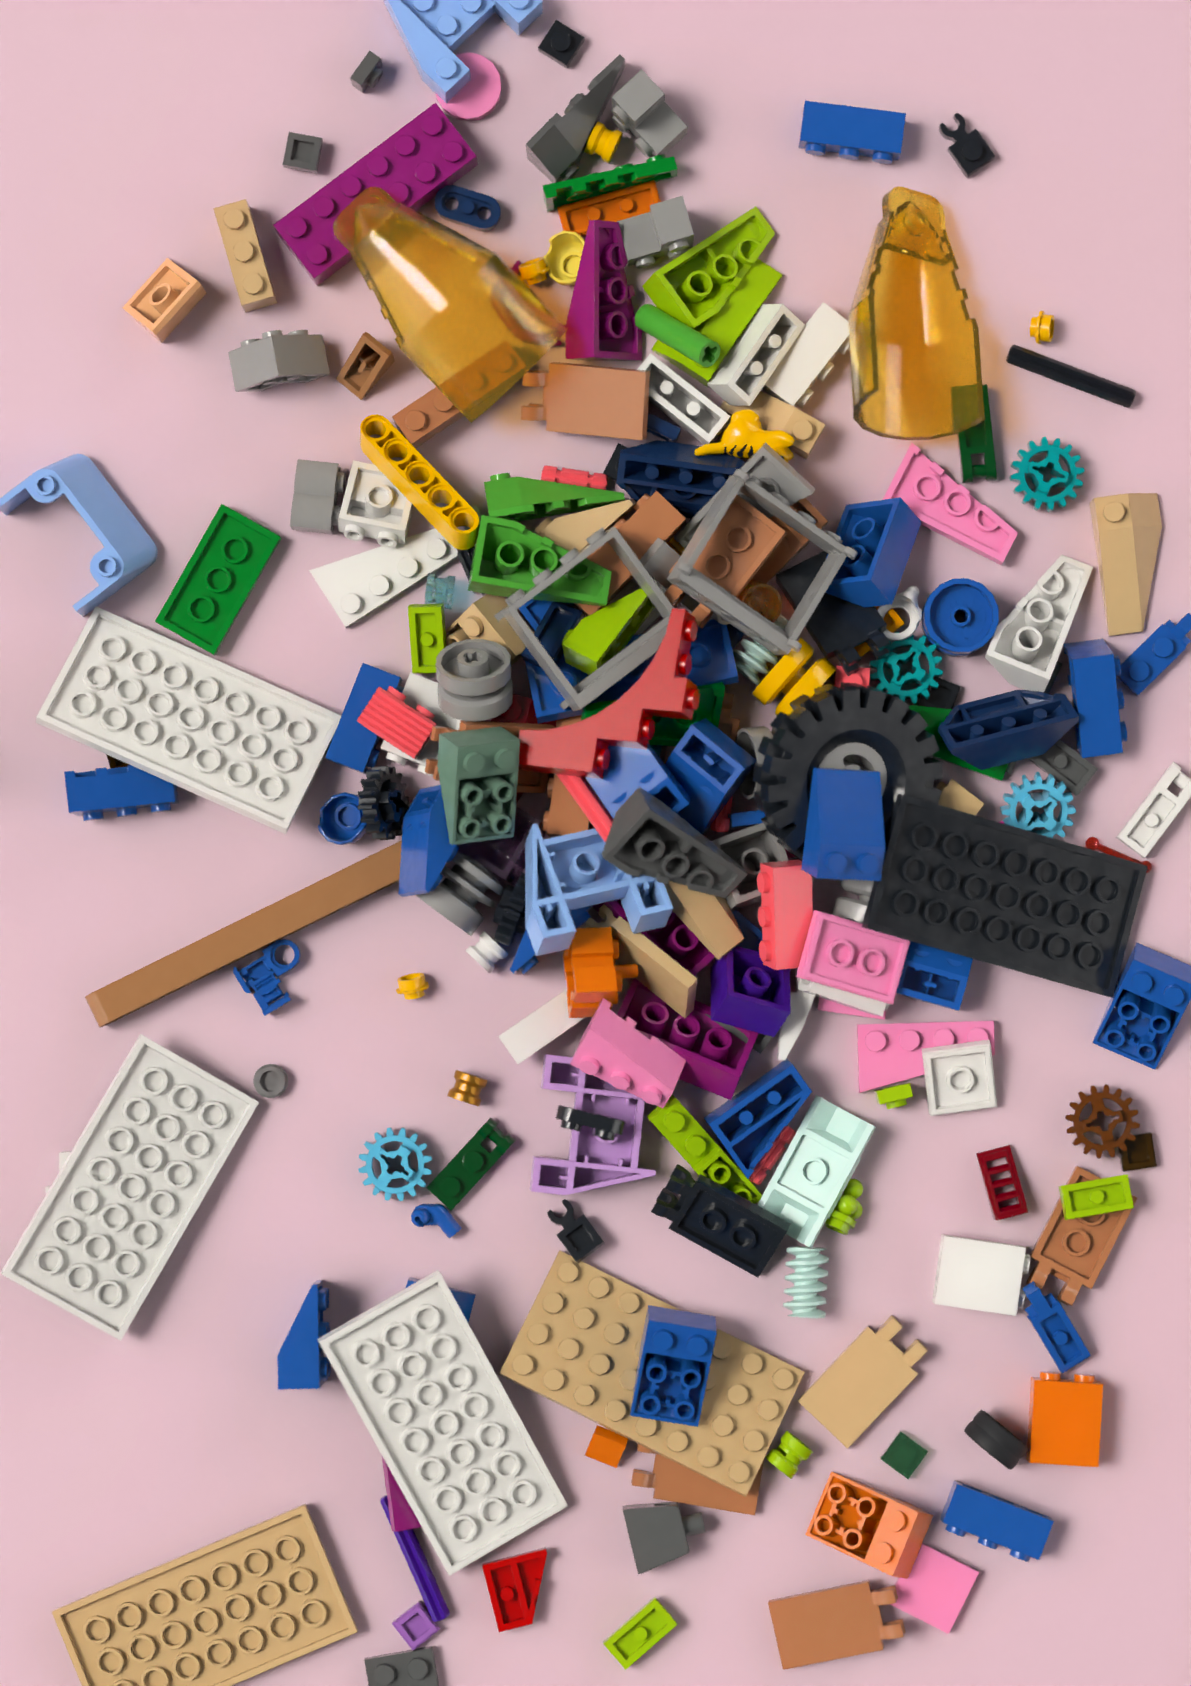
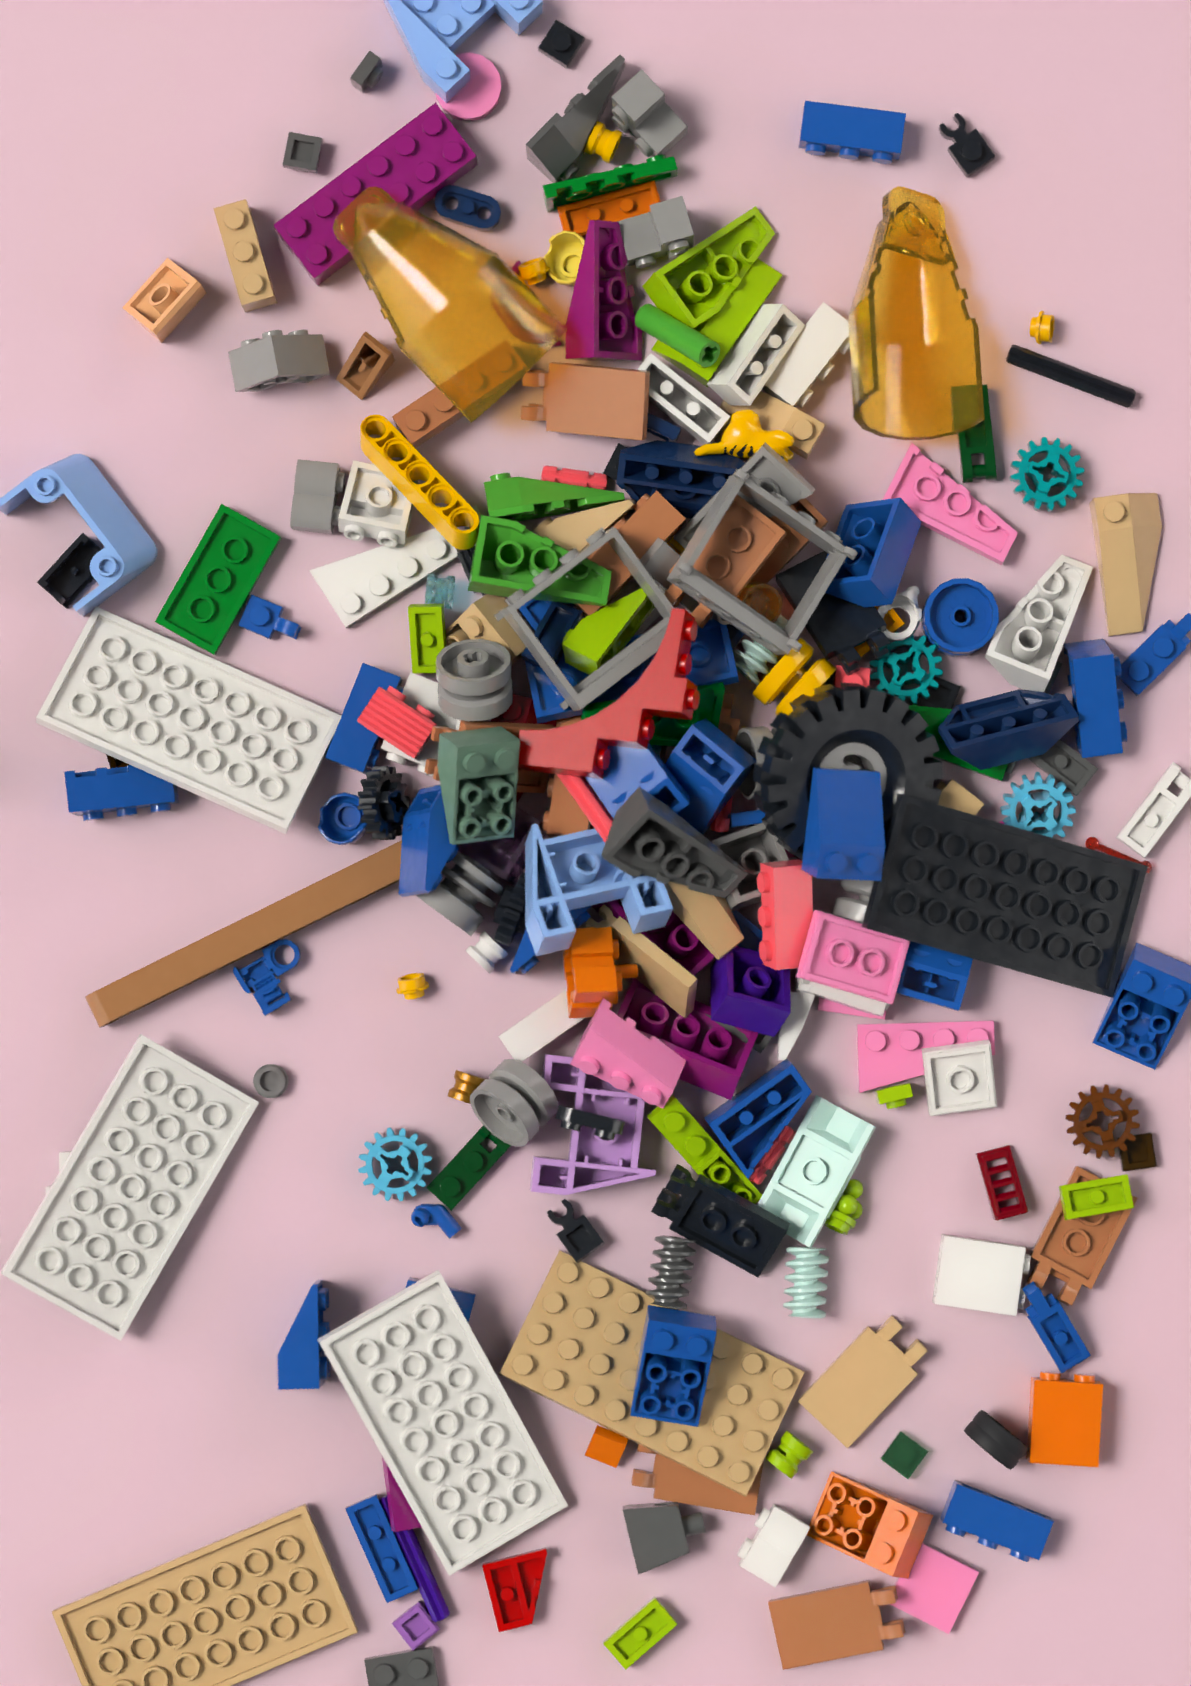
(71, 572): none -> black hinge
(265, 618): none -> blue plate
(381, 1548): none -> blue plate
(514, 1102): none -> light grey wheel
(671, 1271): none -> dark grey piece
(773, 1544): none -> white brick

